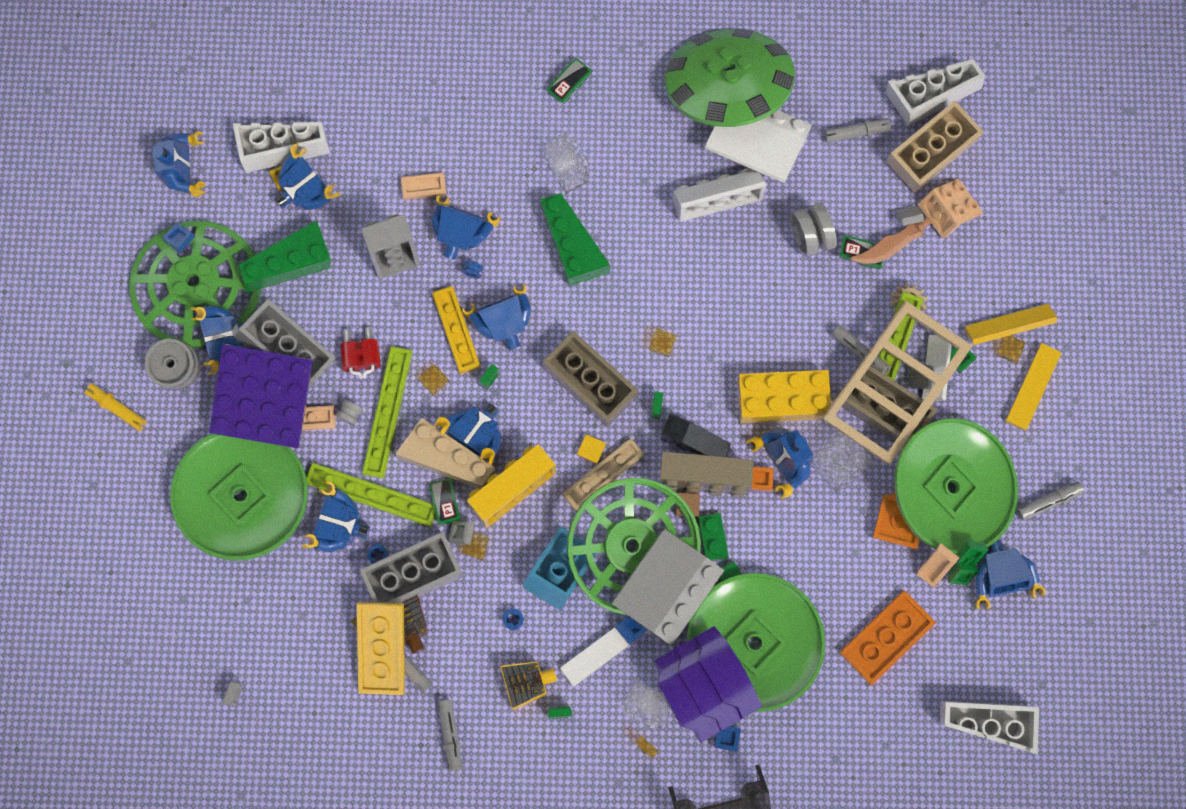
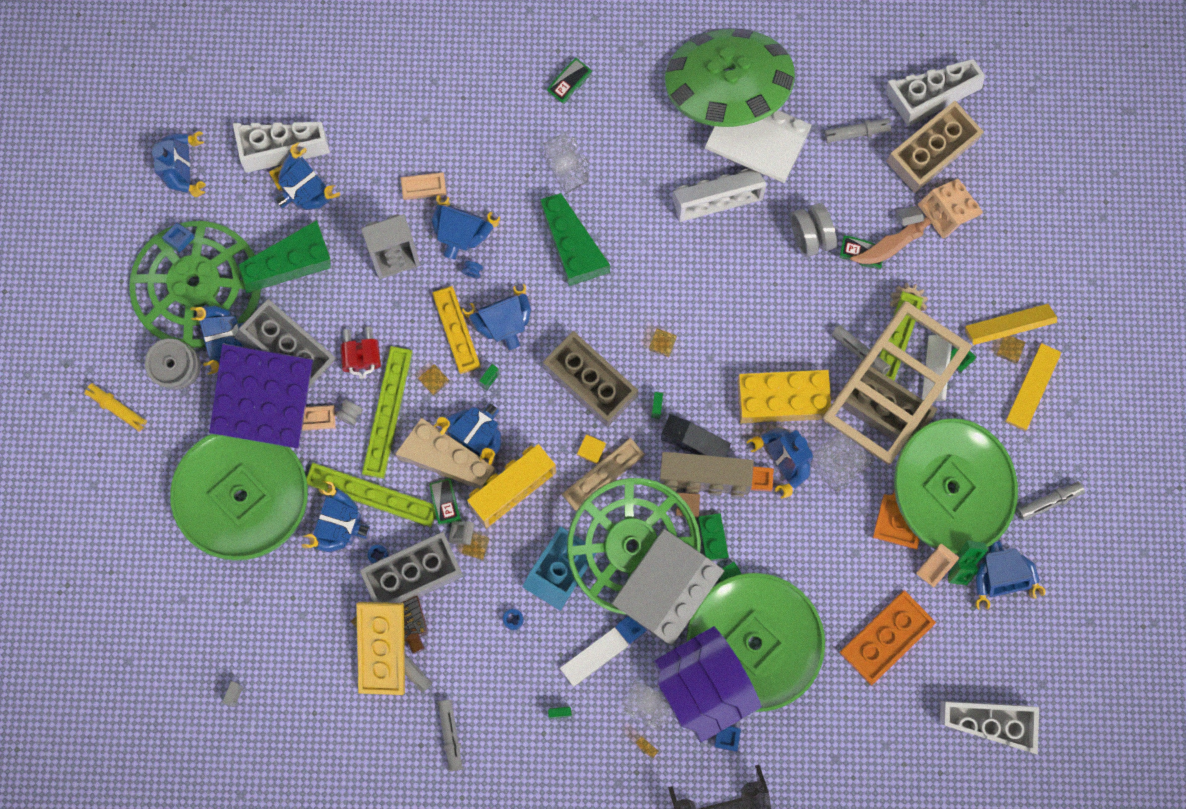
(526, 682): torso -> none
(918, 381): dark grey tile -> none

